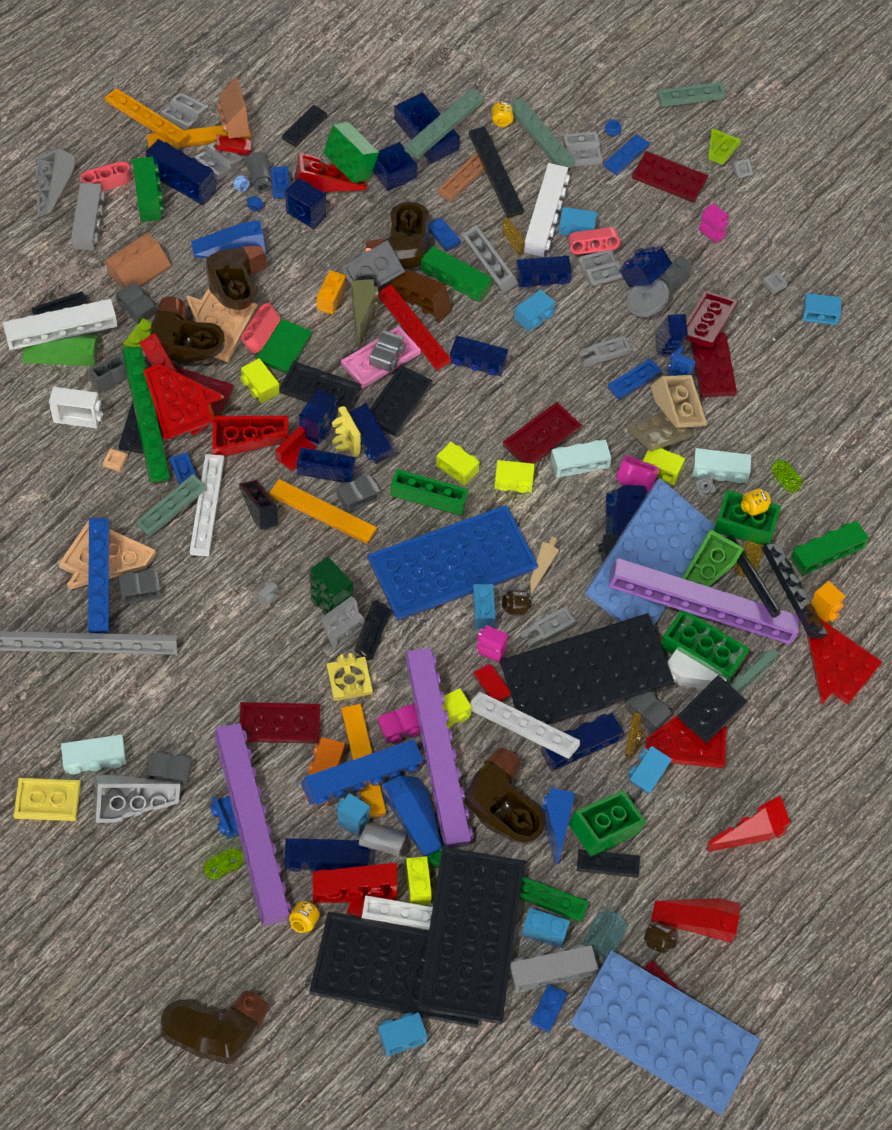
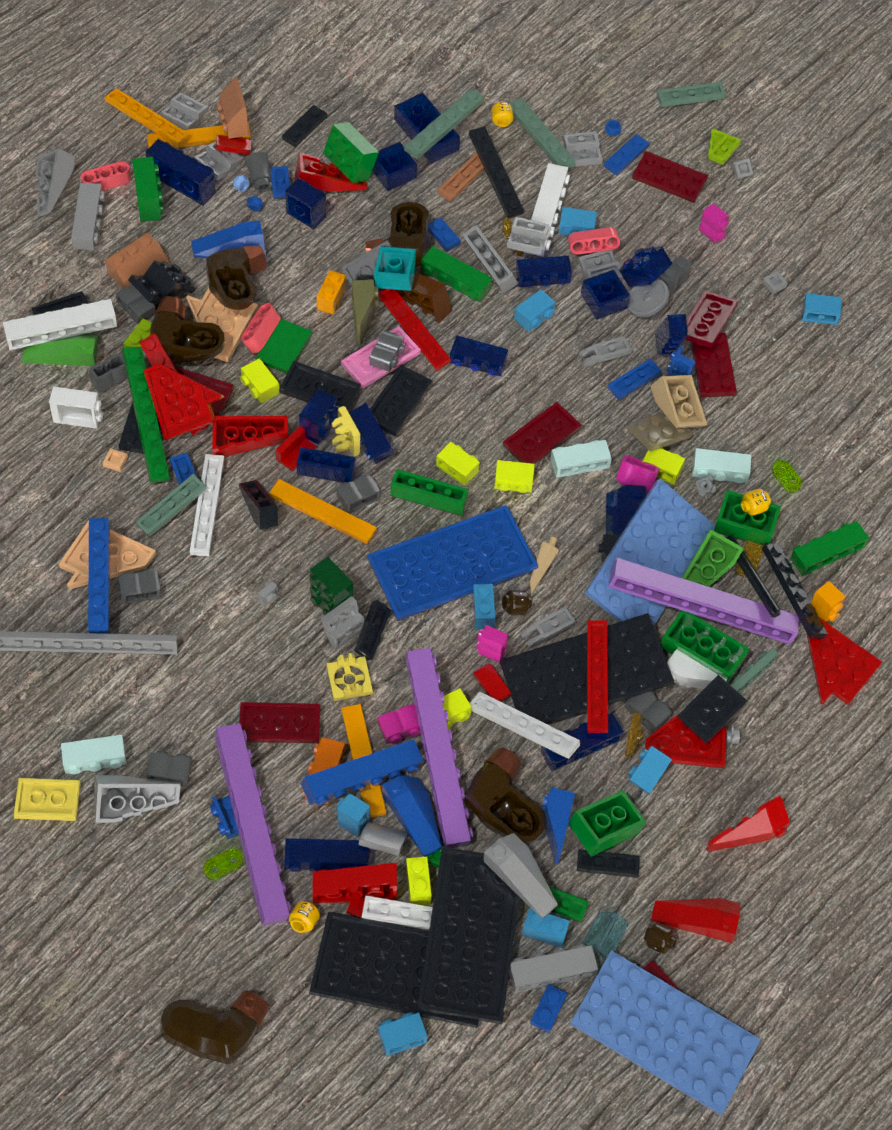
(162, 281): none -> black bracket
(395, 268): none -> teal slope
(518, 869): none -> light grey wedge
(528, 236): none -> light grey slope
(597, 676): none -> red plate
(605, 294): none -> clear blue brick
(732, 735): none -> light grey plate

